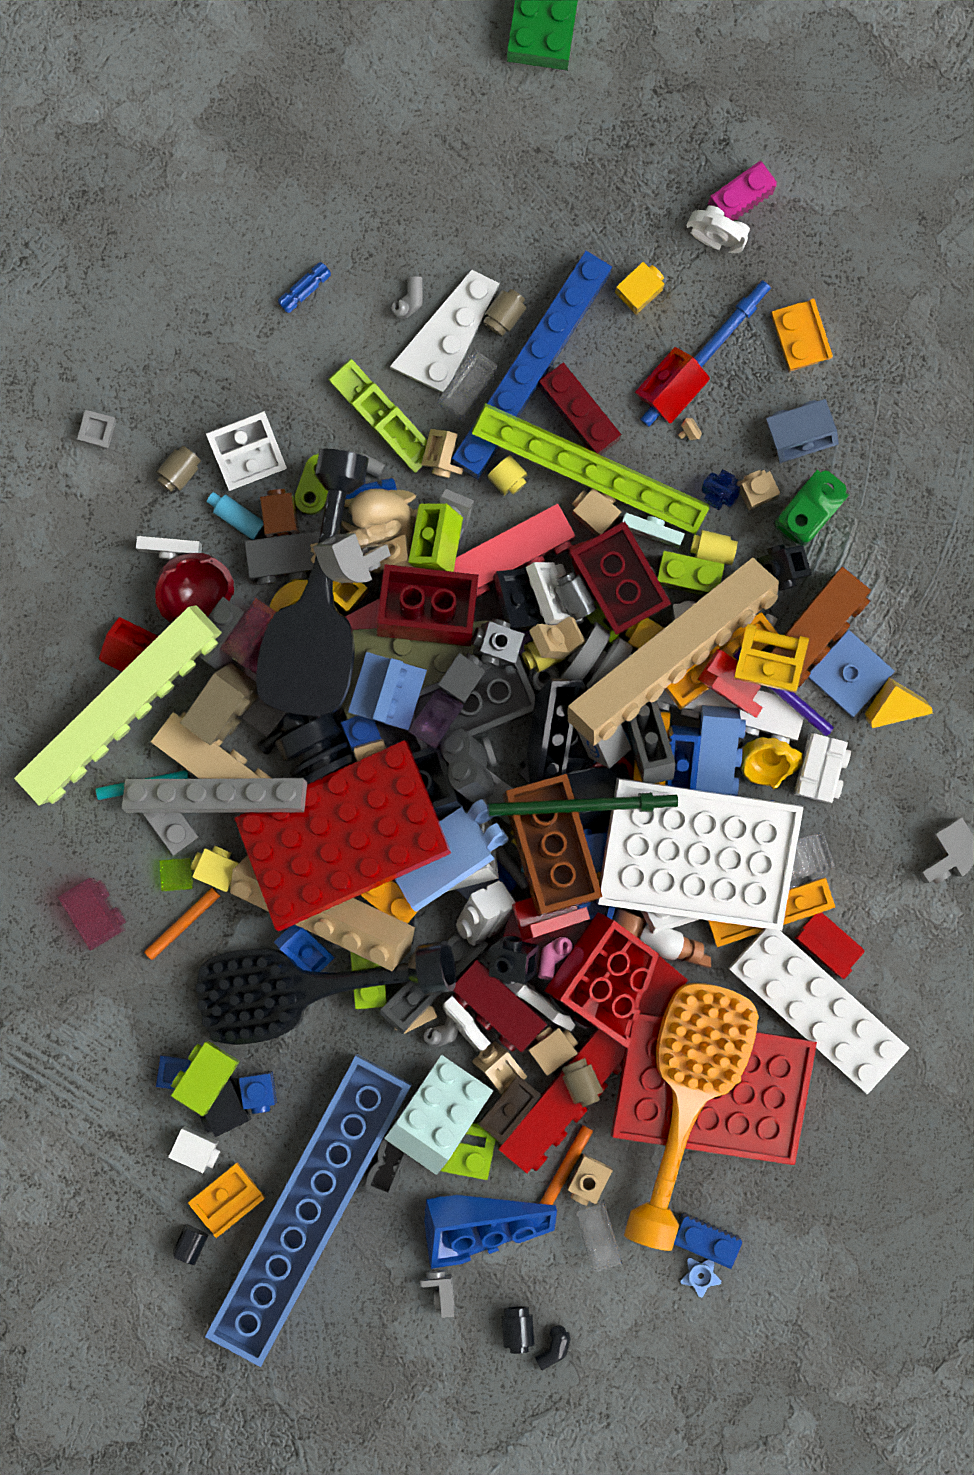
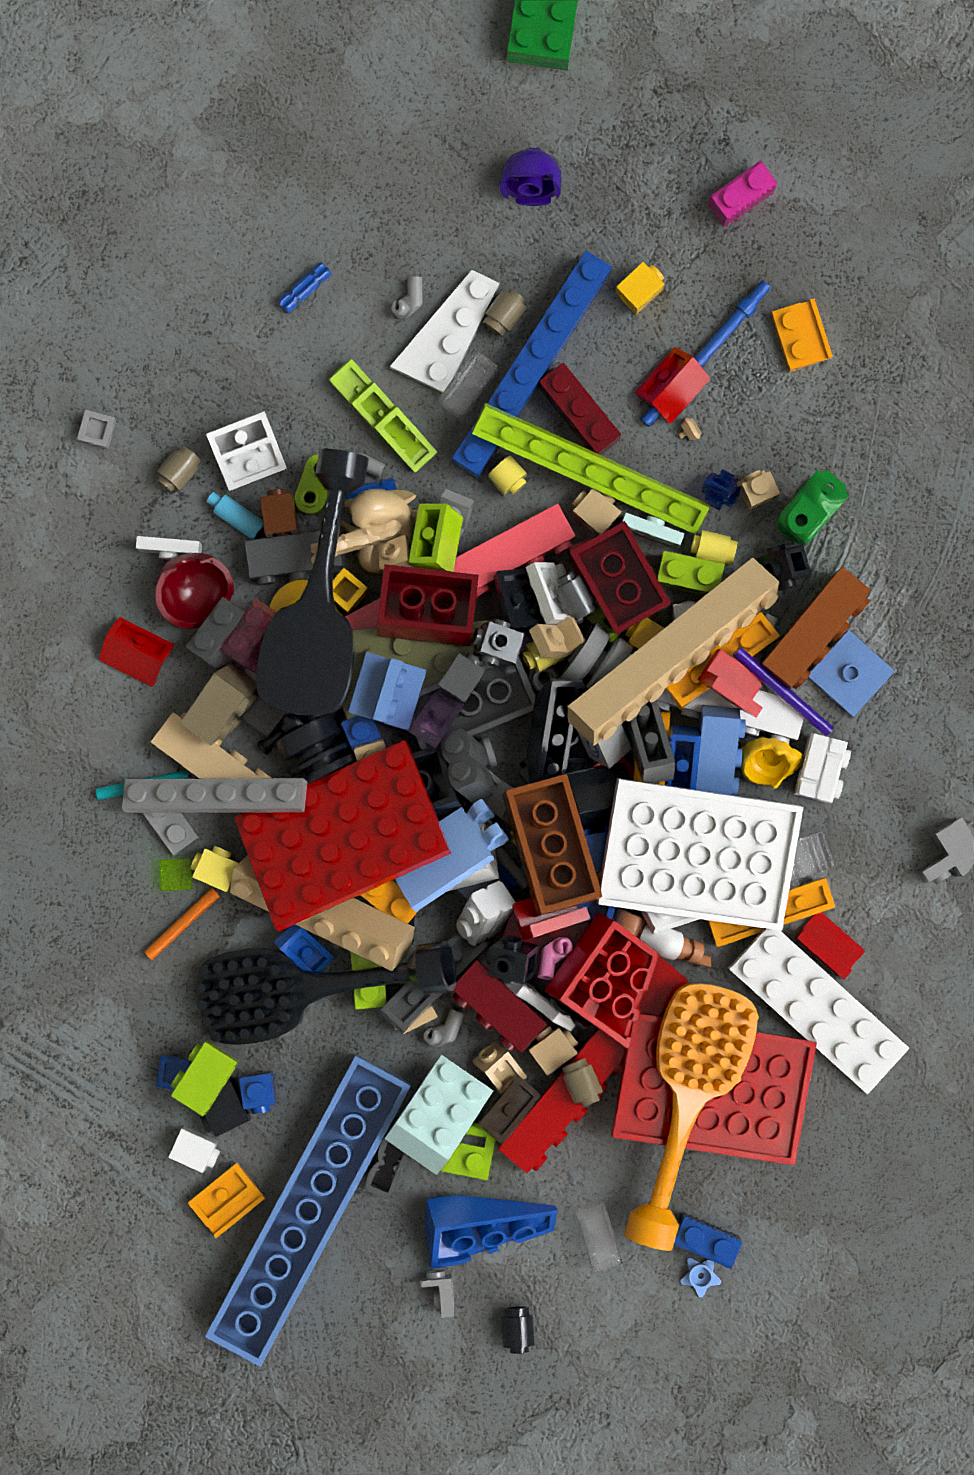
(92, 913): clear pink brick -> none
(118, 705): yellowish green brick -> none
(190, 1244): black brick -> none
(345, 560): light grey brick -> none
(439, 452): tan bracket -> none
(465, 1024): white tile -> none
(531, 177): none -> dark purple cylinder
(558, 1348): black arm -> none
(567, 1165): orange bar -> none
(589, 1180): tan brick -> none
(643, 802): dark green bar -> none
(715, 229): white plate -> none
(770, 668): yellow plate -> none
(802, 430): sand blue brick -> none
(896, 704): yellow slope -> none

